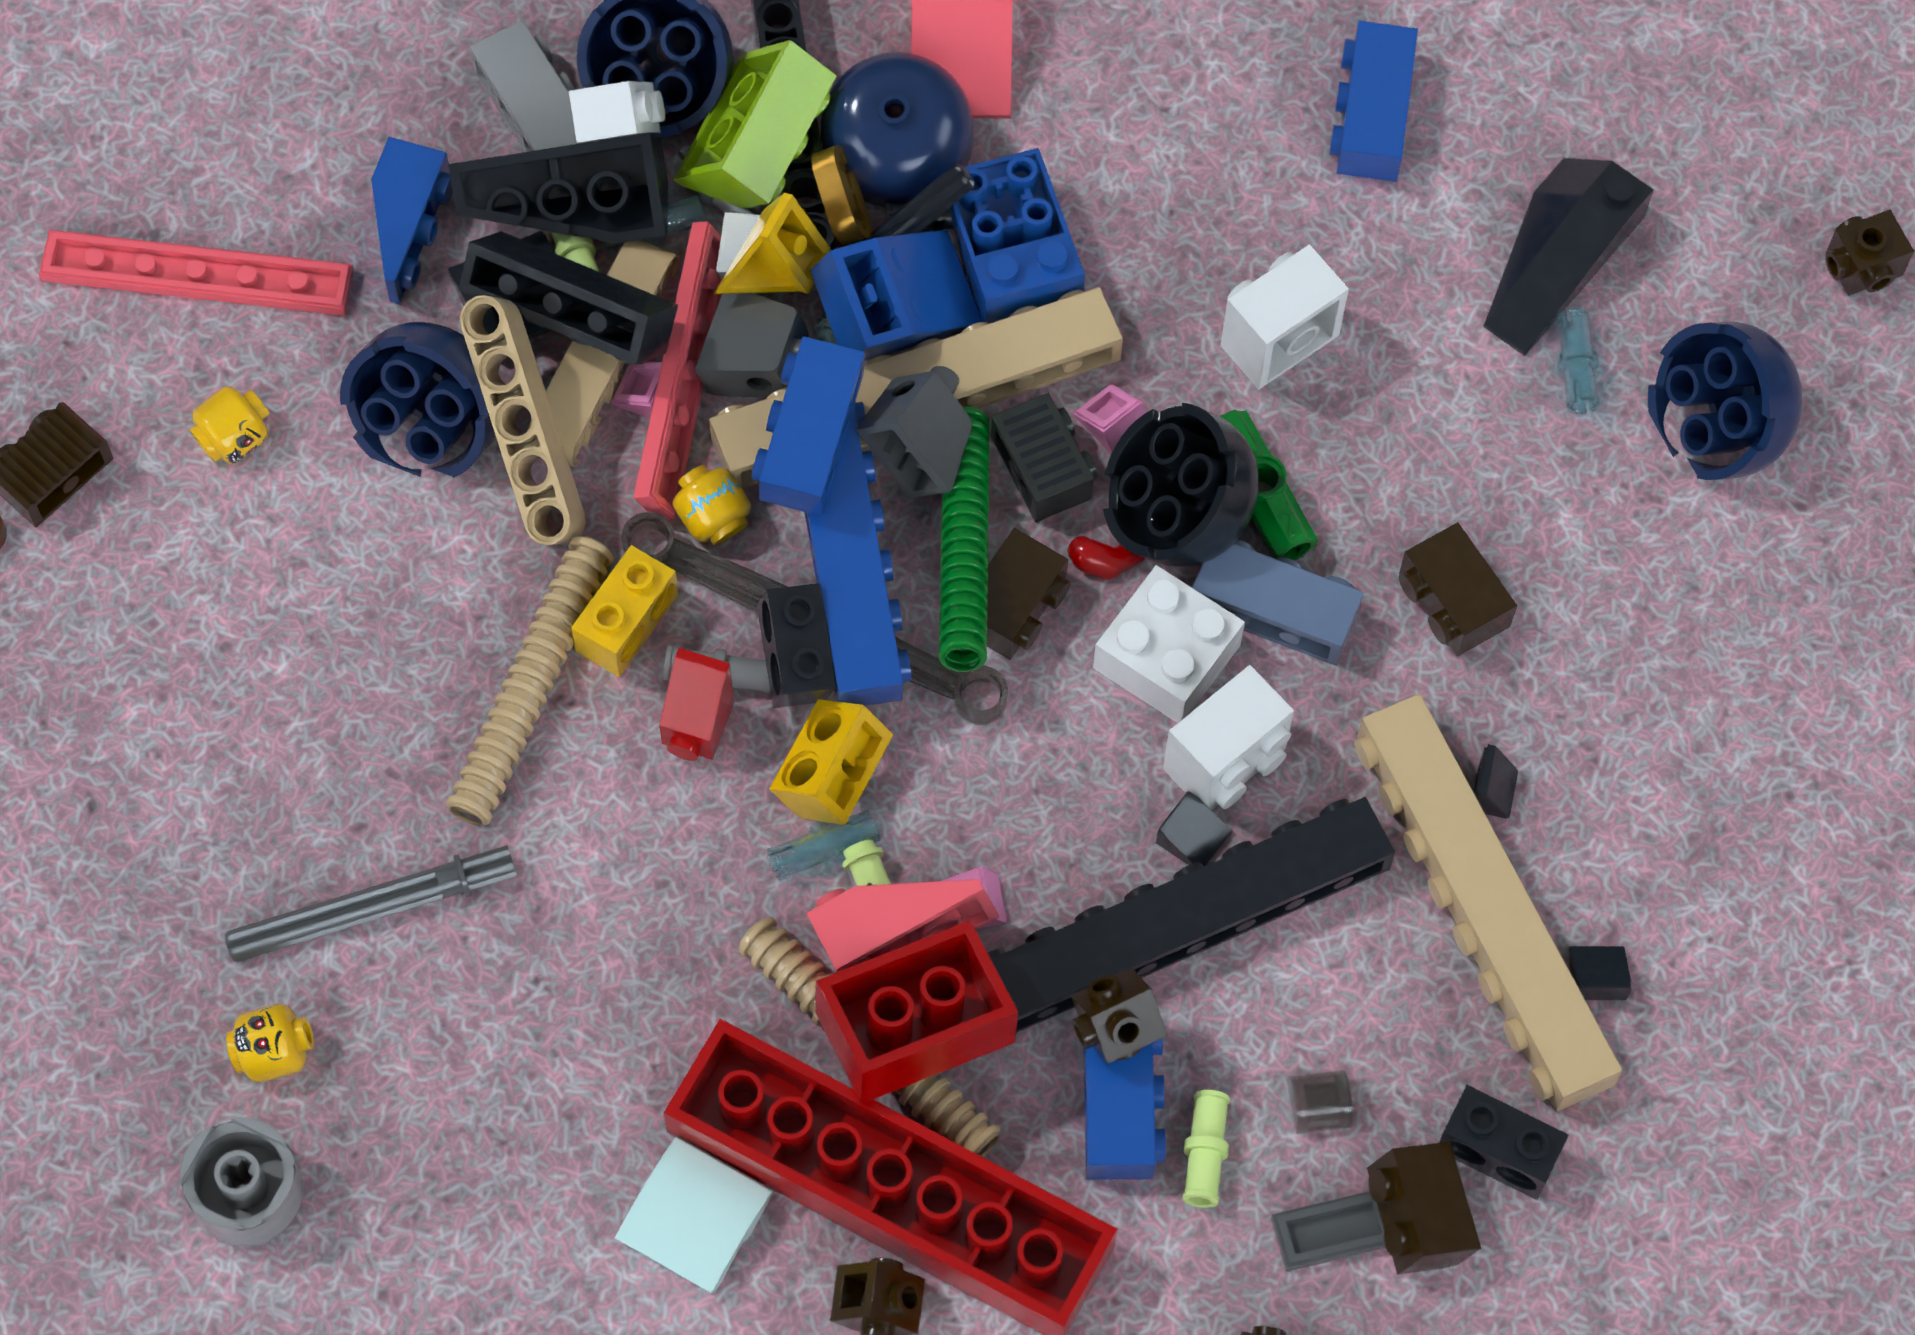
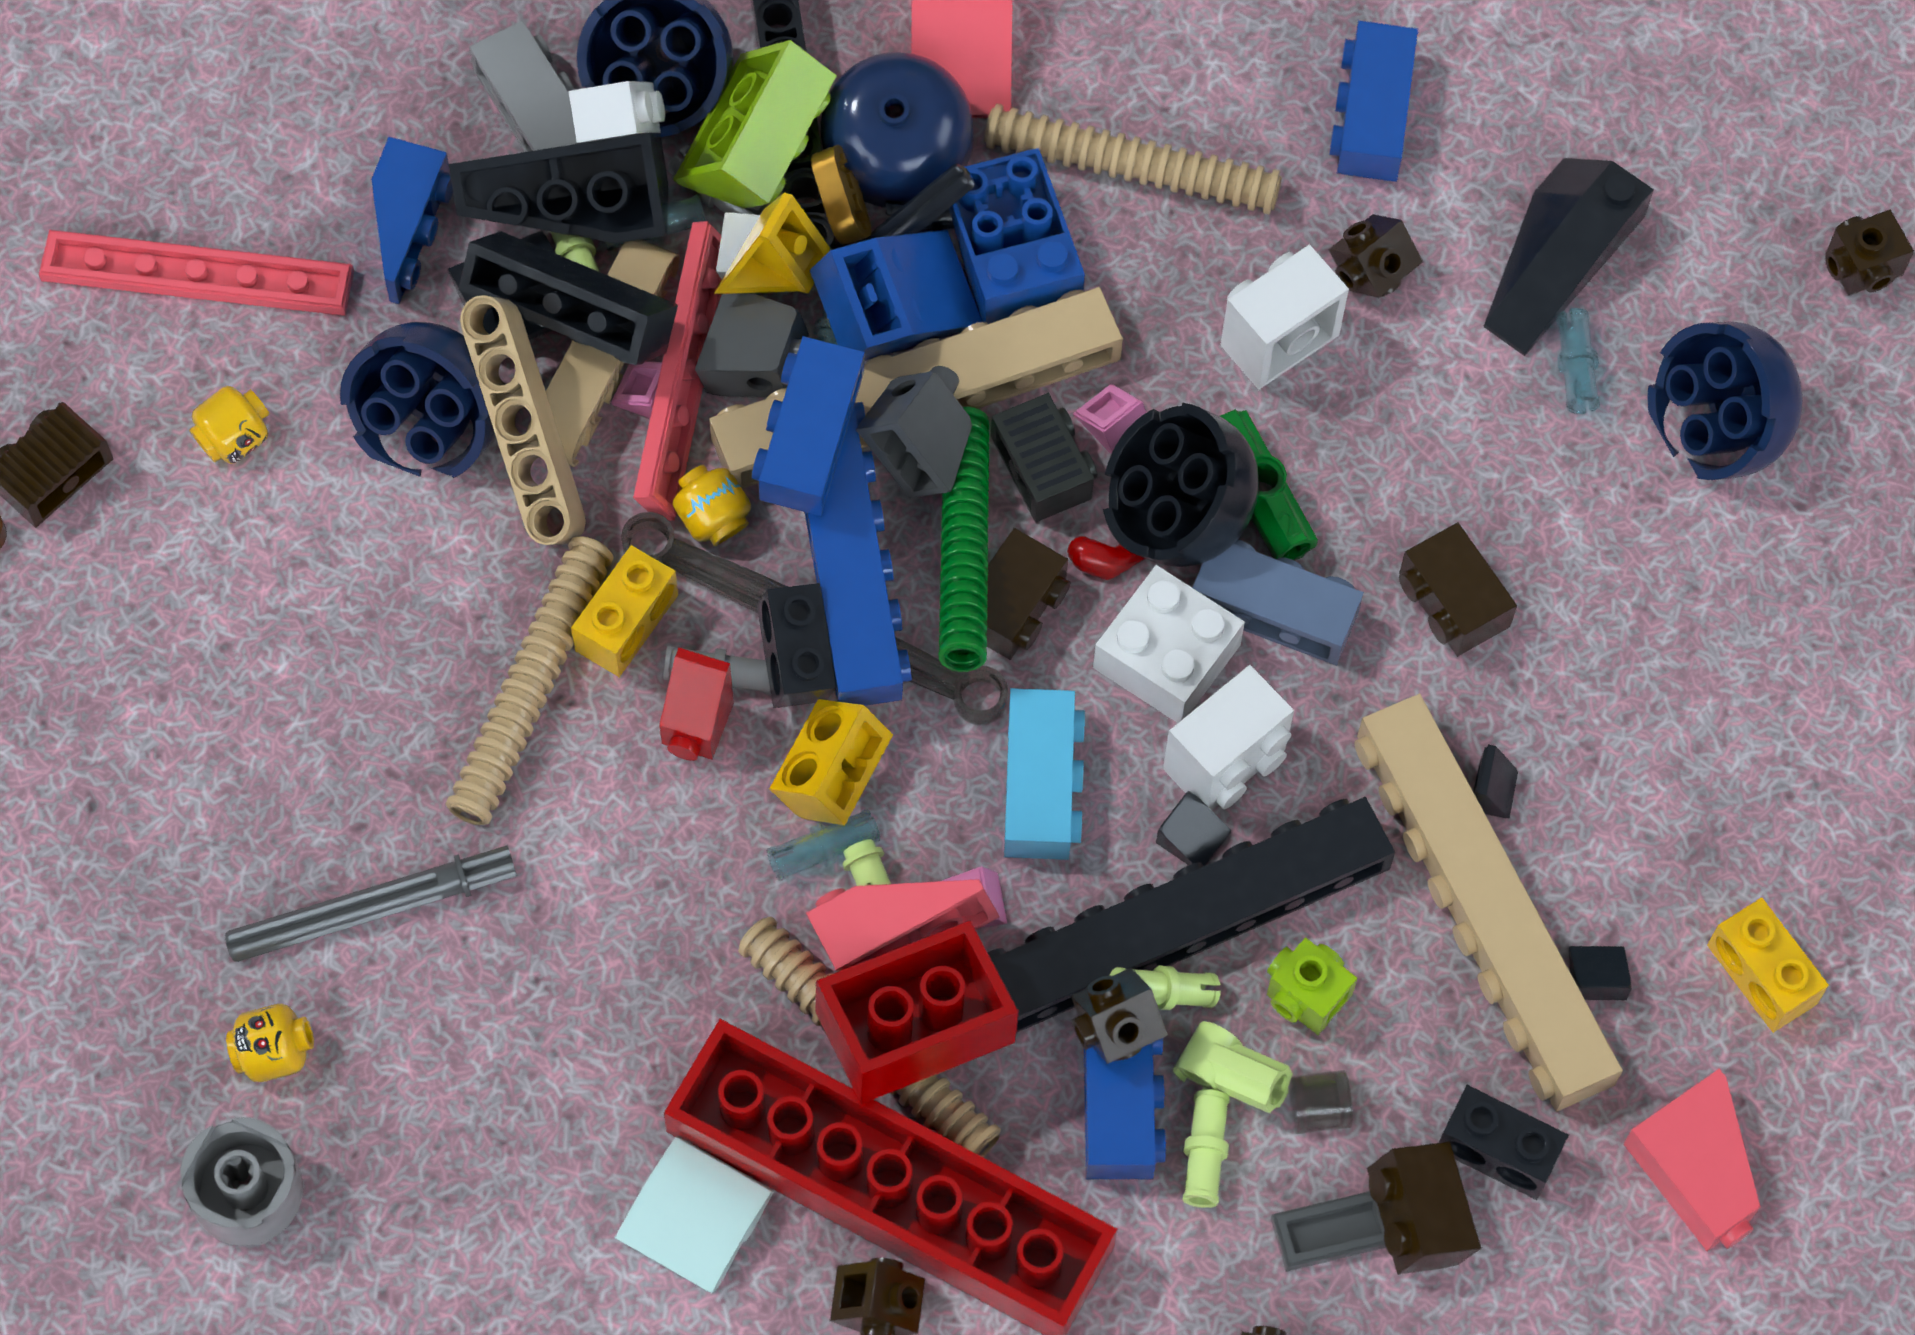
(1042, 774): none -> medium azure brick
(1133, 159): none -> tan piece
(1179, 988): none -> yellowish green pin
(1223, 1064): none -> yellowish green piece
(1309, 984): none -> lime brick
(1375, 256): none -> dark brown brick
(1700, 1162): none -> coral slope
(1767, 965): none -> yellow brick

